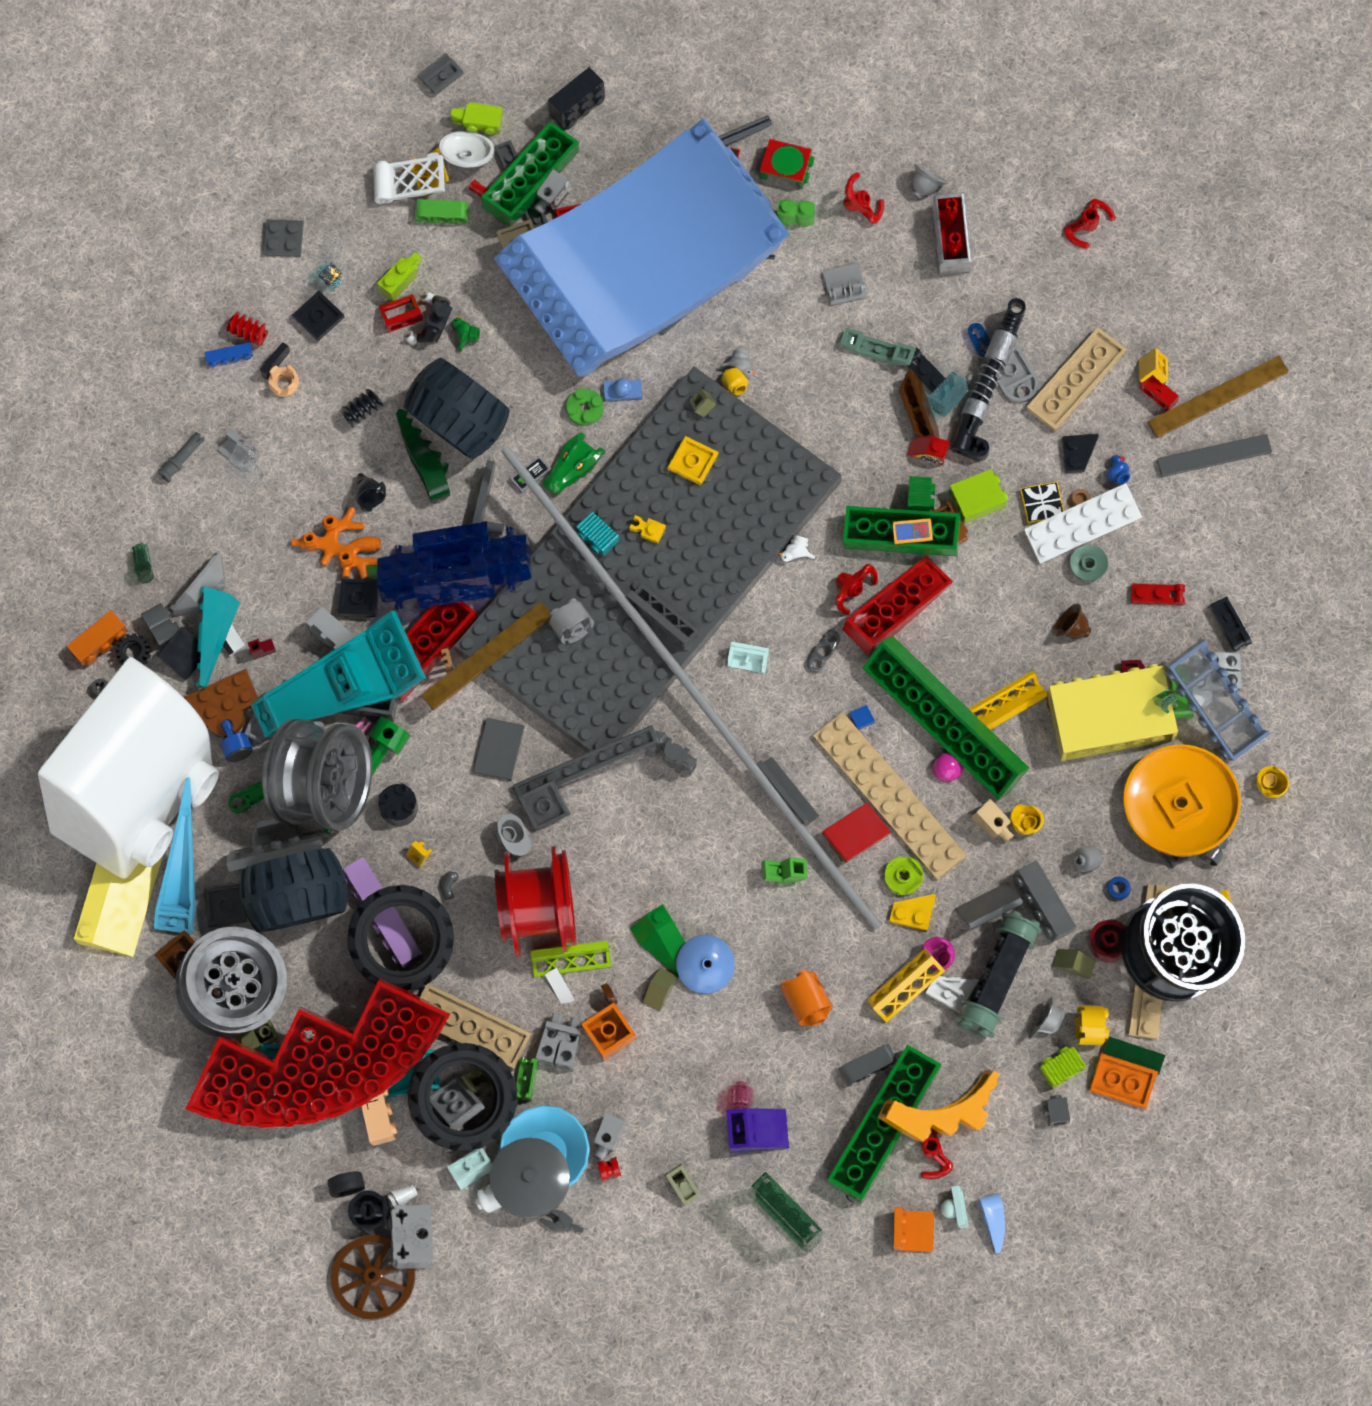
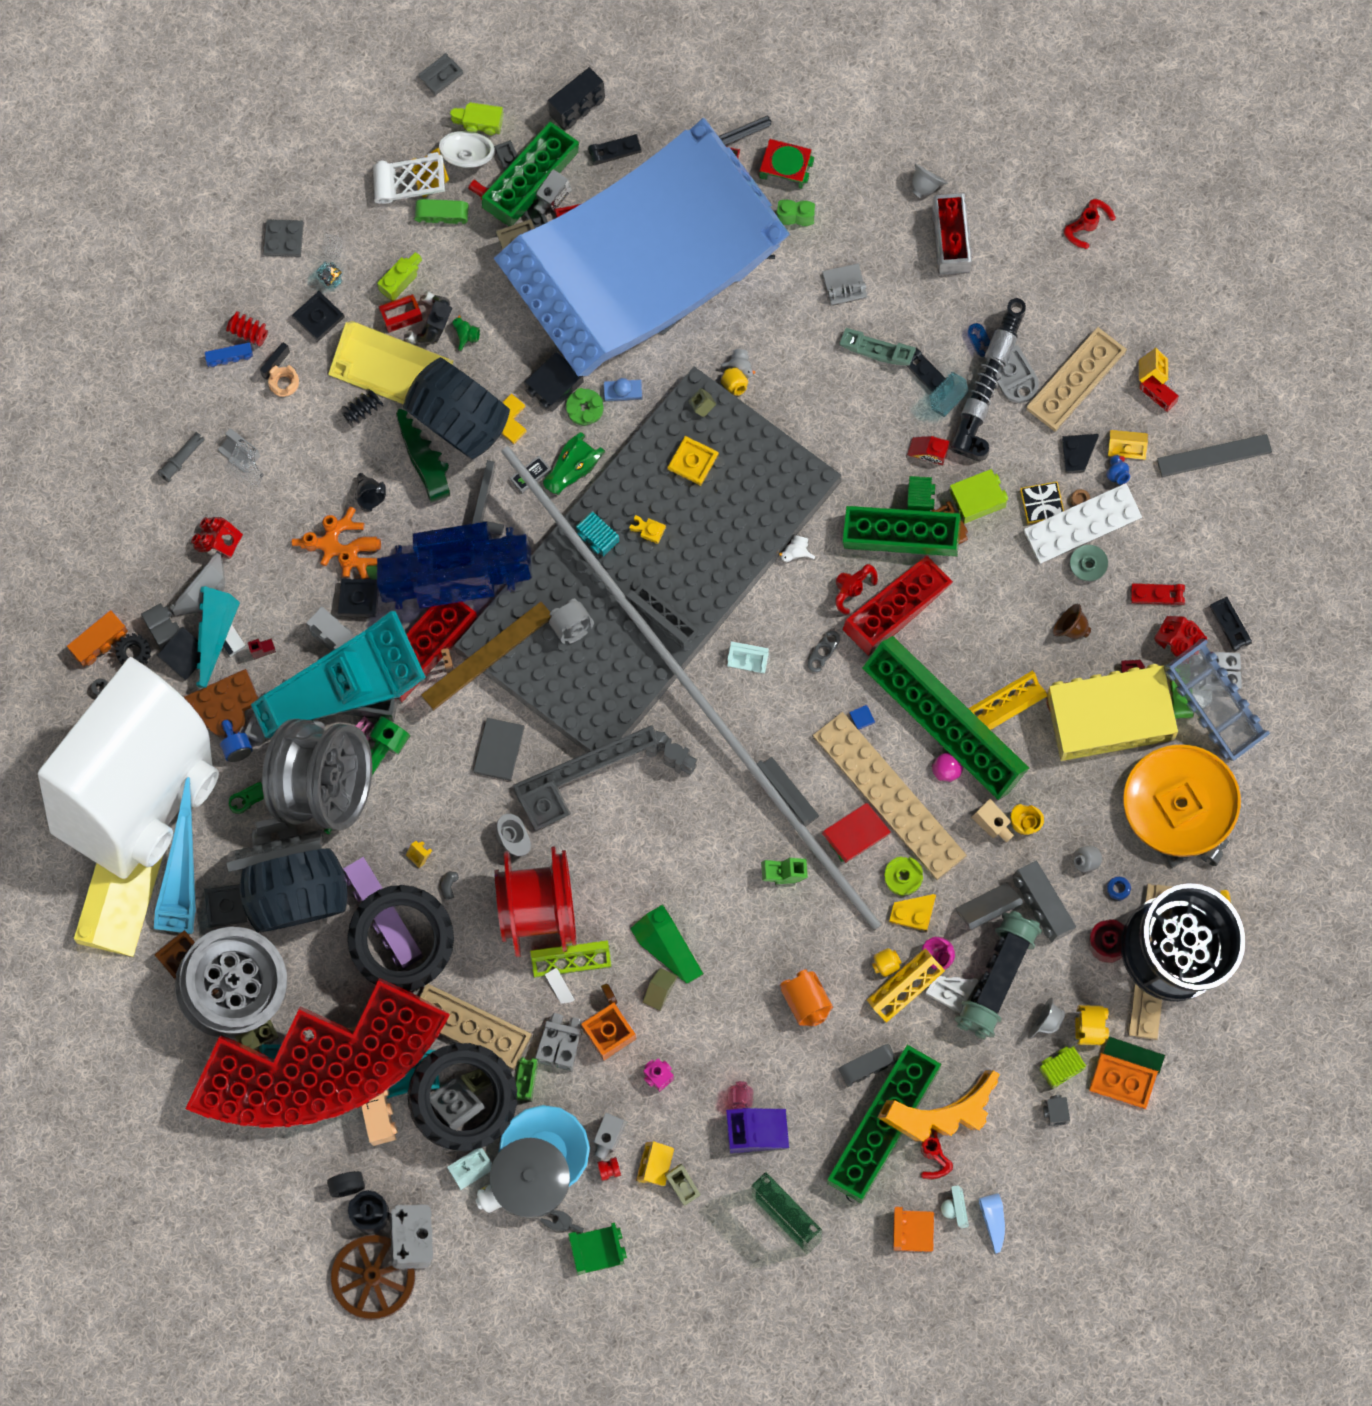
(142, 562): clear green piece -> none
(212, 534): none -> red piece
(379, 361): none -> light yellow slope
(398, 805): black brick -> none
(401, 1196): white cone -> none
(513, 430): none -> yellow tile
(553, 382): none -> black brick
(597, 1249): none -> green panel
(615, 149): none -> black plate
(655, 1163): none -> yellow panel
(659, 1081): none -> dark pink brick
(691, 964): medium blue dish -> none
(861, 200): red piece -> none
(886, 962): none -> yellow head
(912, 531): slope -> none
(918, 406): reddish brown brick -> none
(1074, 962): olive slope -> none
(1128, 444): none -> yellow panel
(1165, 698): clear green tile -> none
(1182, 636): none -> red piece
(1218, 396): pearl gold tile -> none
(1272, 782): yellow hair -> none

